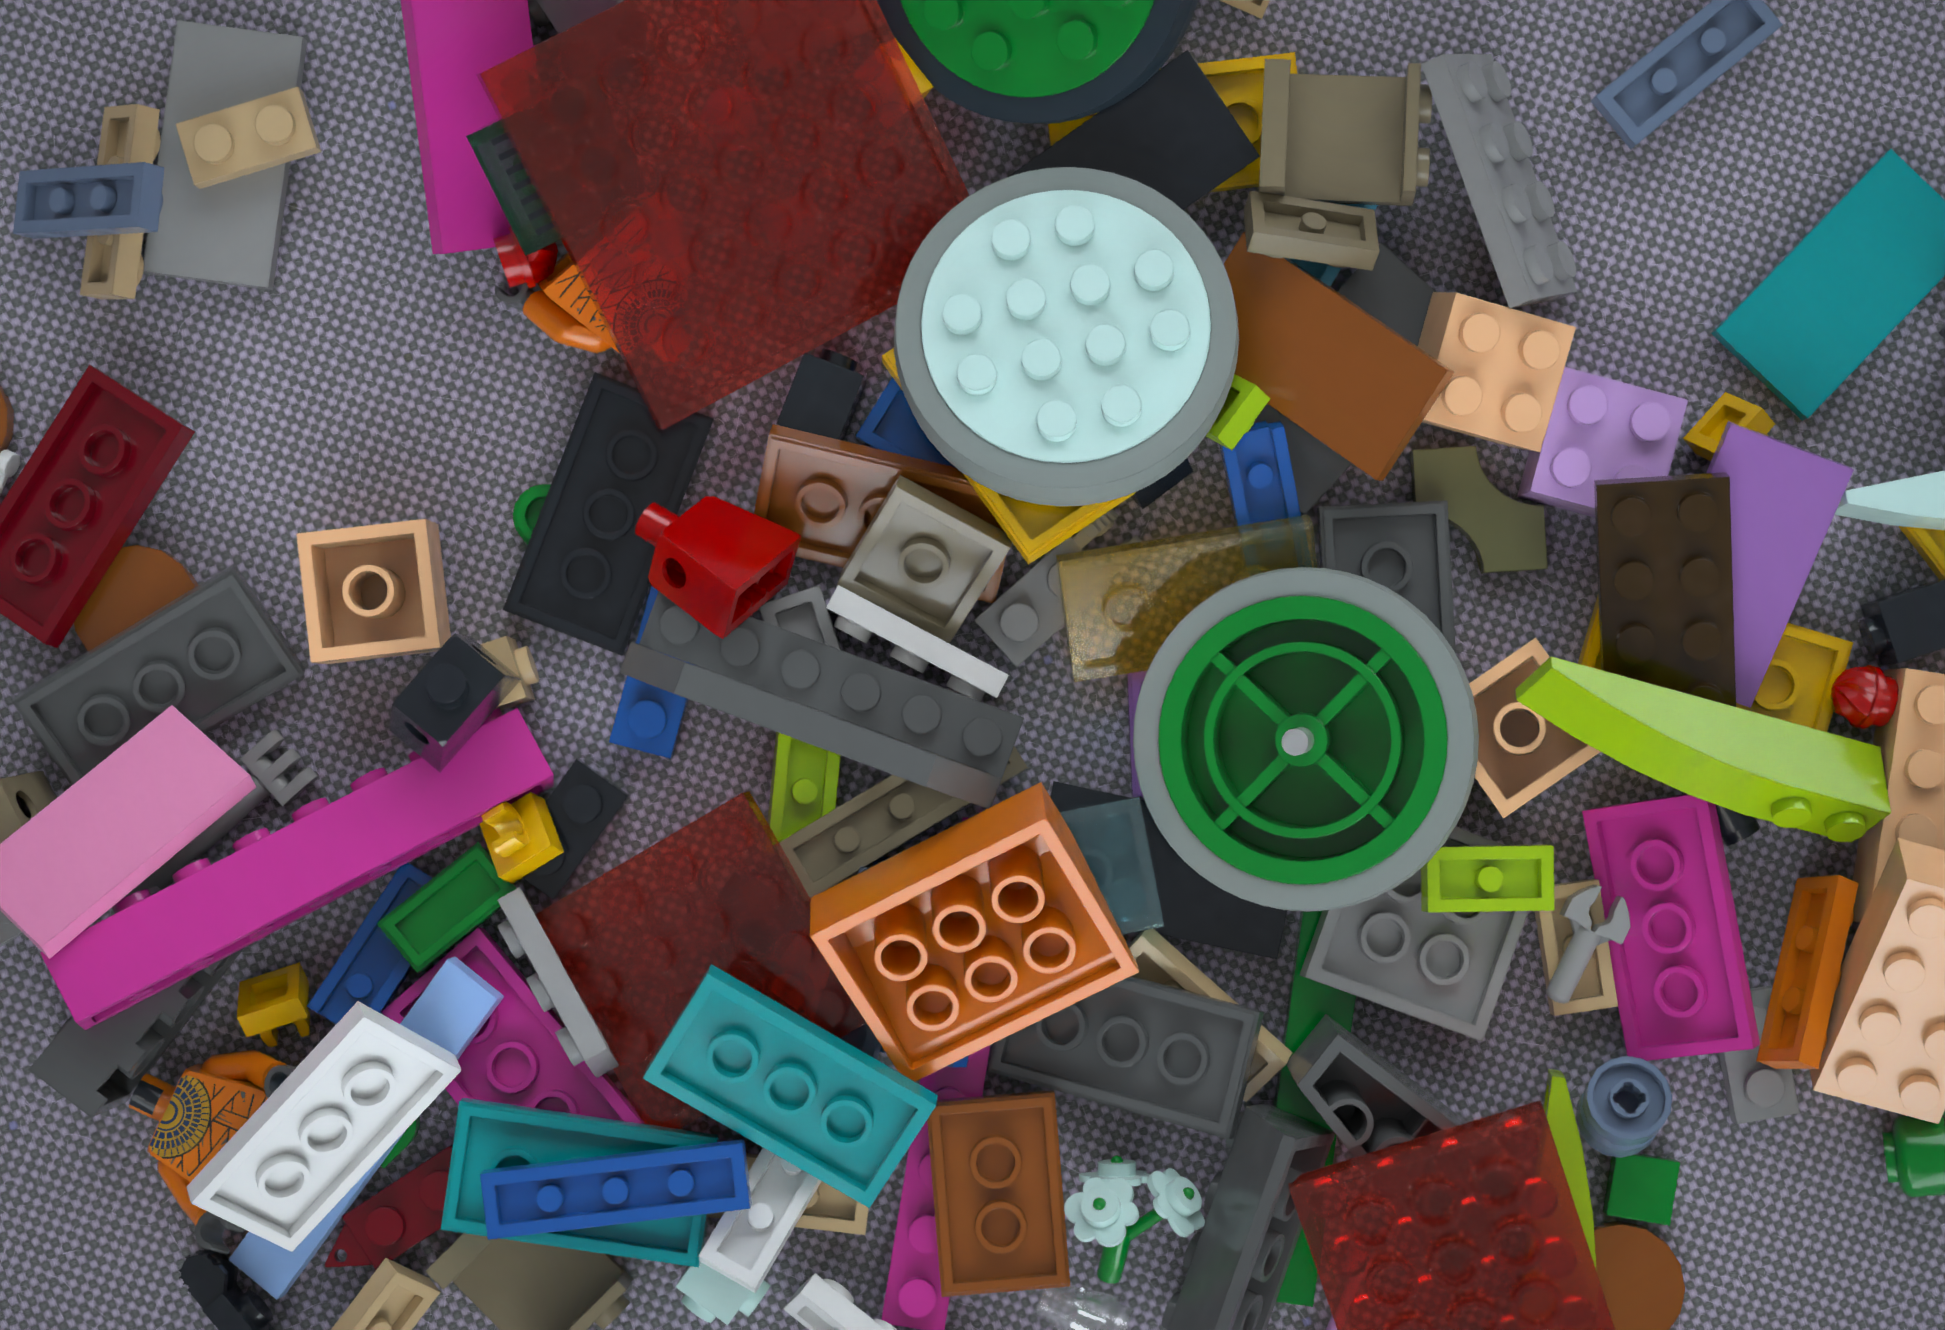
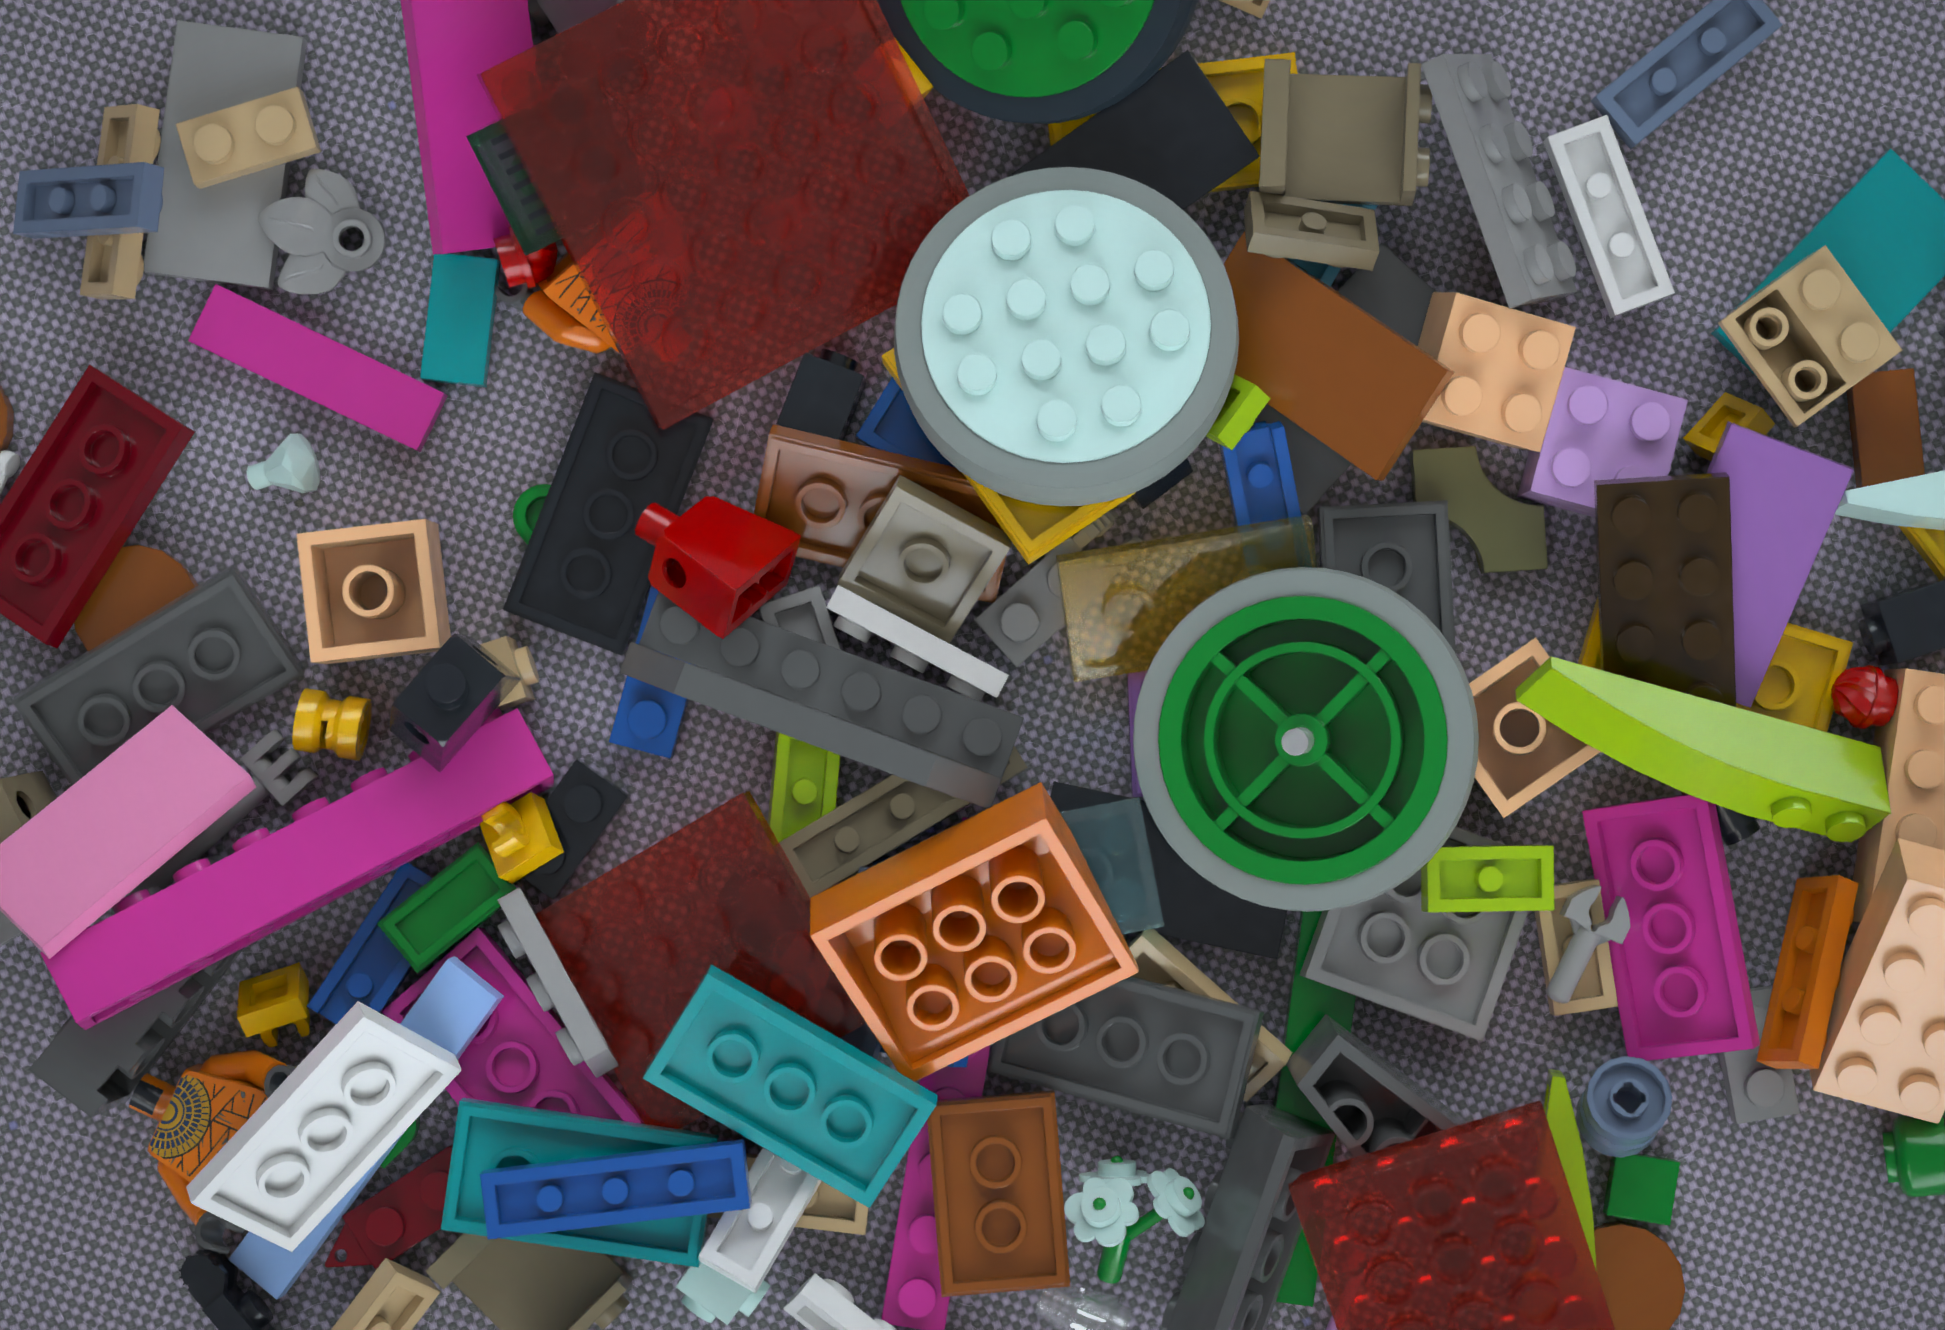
(289, 467): none -> light aqua rock
(313, 233): none -> light grey plate
(318, 368): none -> dark pink tile
(332, 724): none -> yellow wheel
(460, 320): none -> teal tile
(1608, 216): none -> white plate
(1809, 336): none -> tan slope
(1885, 427): none -> dark orange tile

